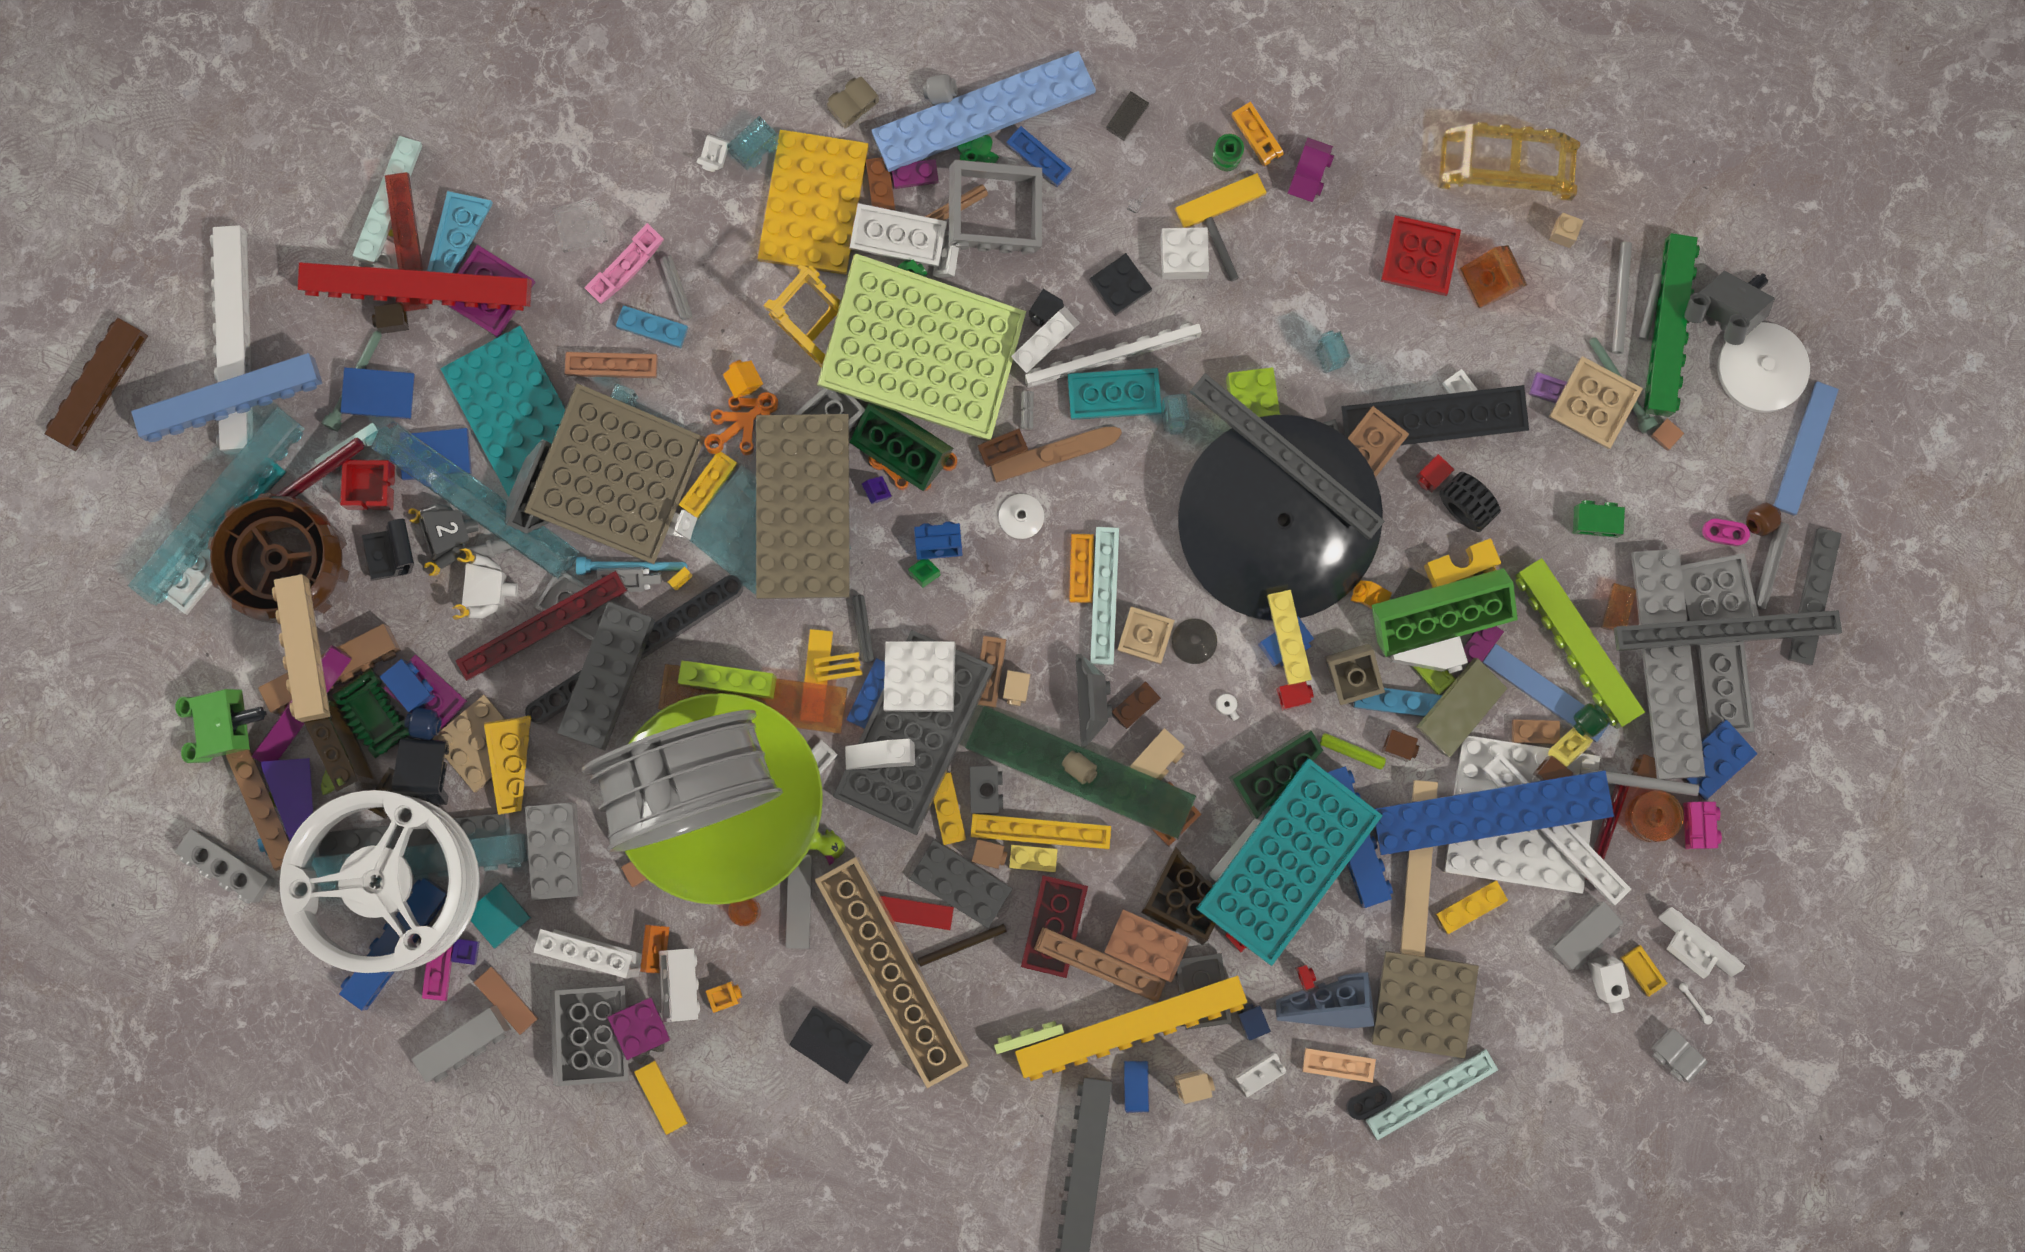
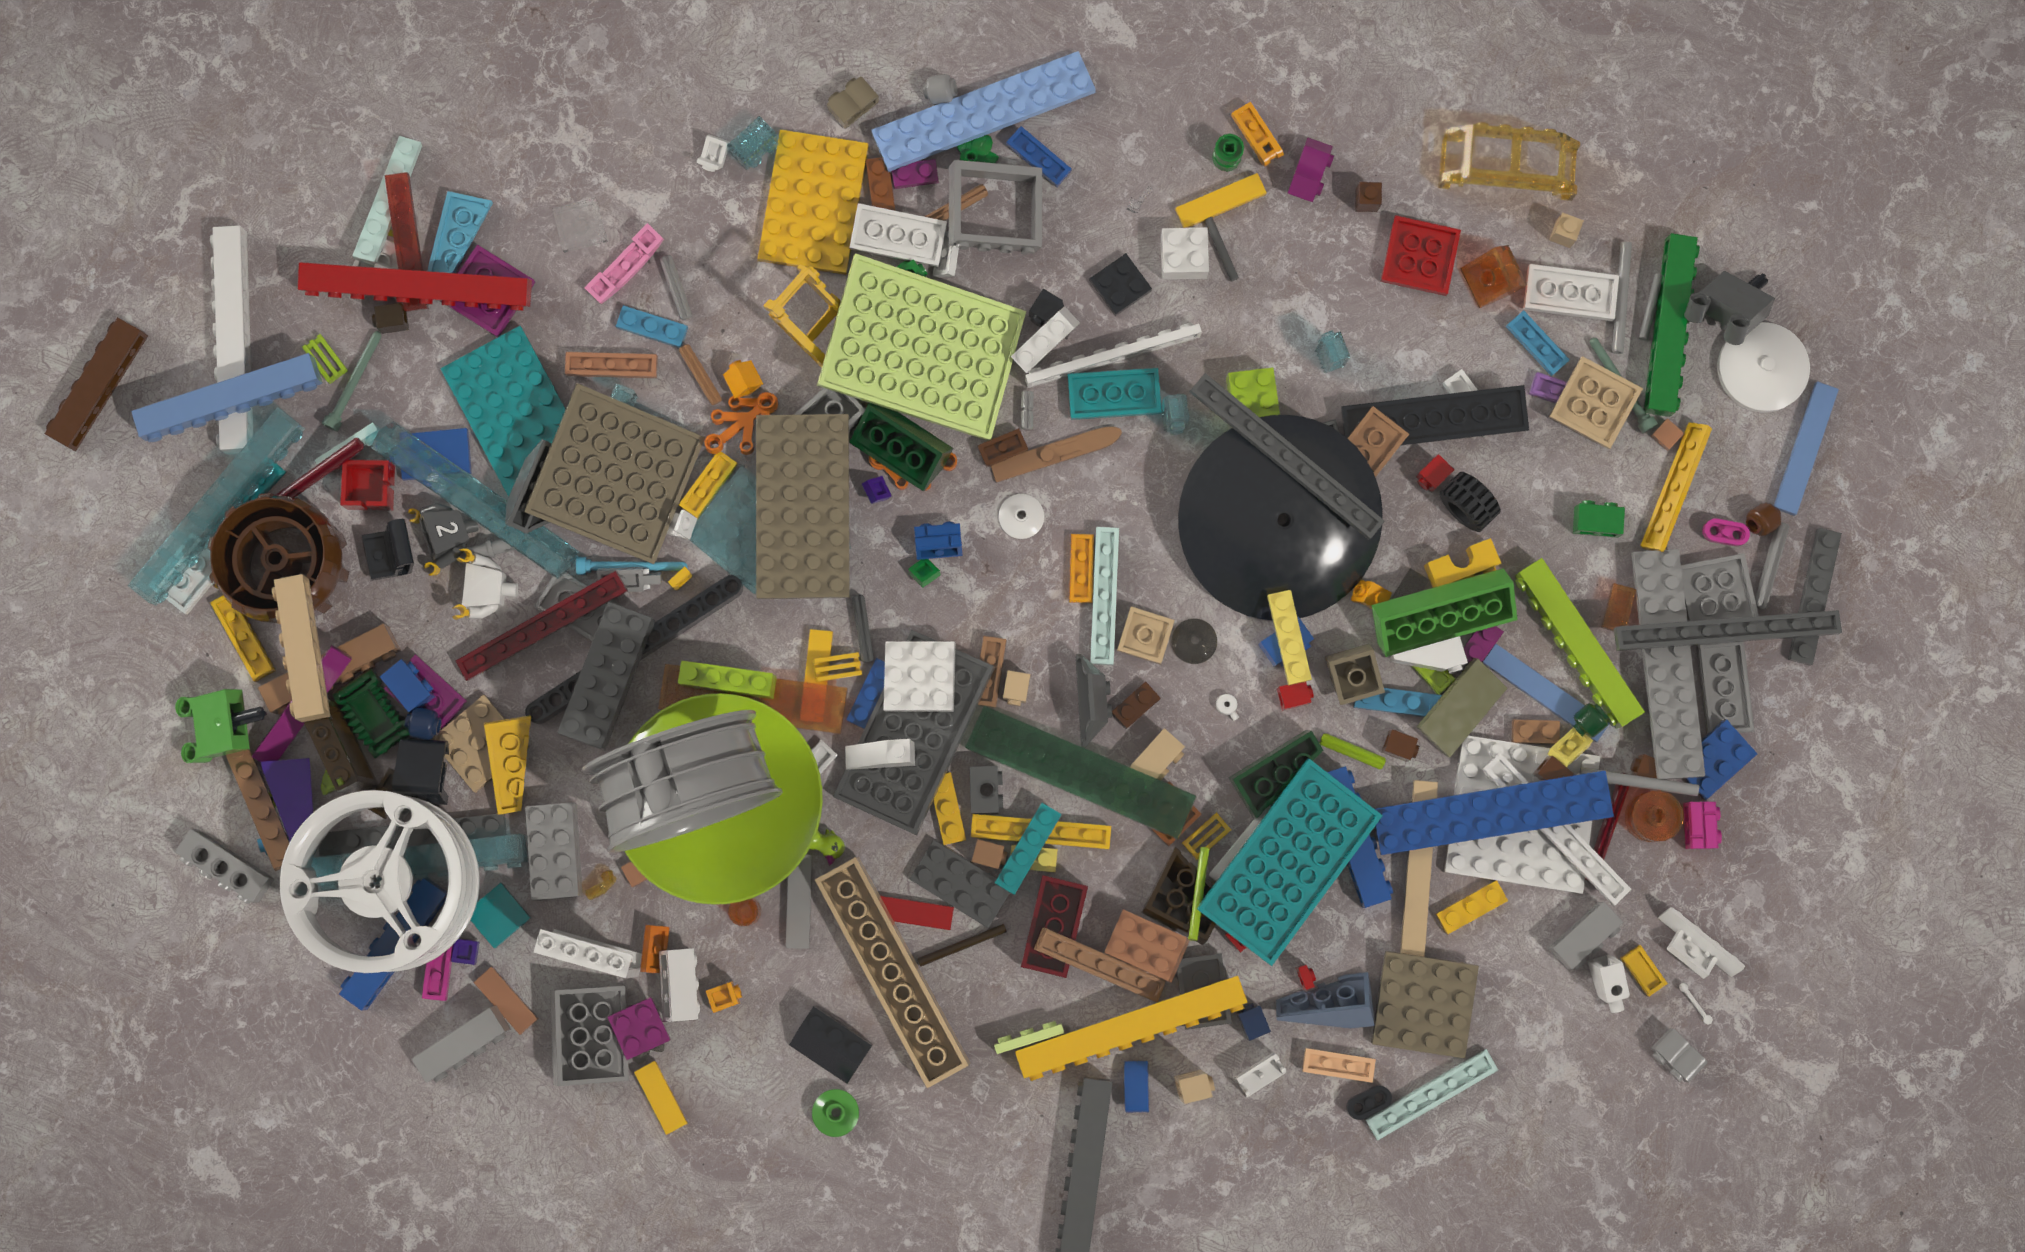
(243, 639): none -> yellow tile
(314, 344): none -> lime tile
(377, 393): blue tile -> none
(601, 888): none -> clear yellow arm
(700, 374): none -> medium nougat axle
(832, 1125): none -> bright green dish
(1028, 848): none -> teal plate
(1079, 767): dark tan brick -> none
(1127, 116): clear smoke tile -> none
(1191, 849): none -> yellow tile
(1198, 893): none -> lime bar
(1368, 196): none -> reddish brown brick
(1537, 343): none -> dark azure plate
(1571, 292): none -> white plate
(1676, 487): none -> yellow plate

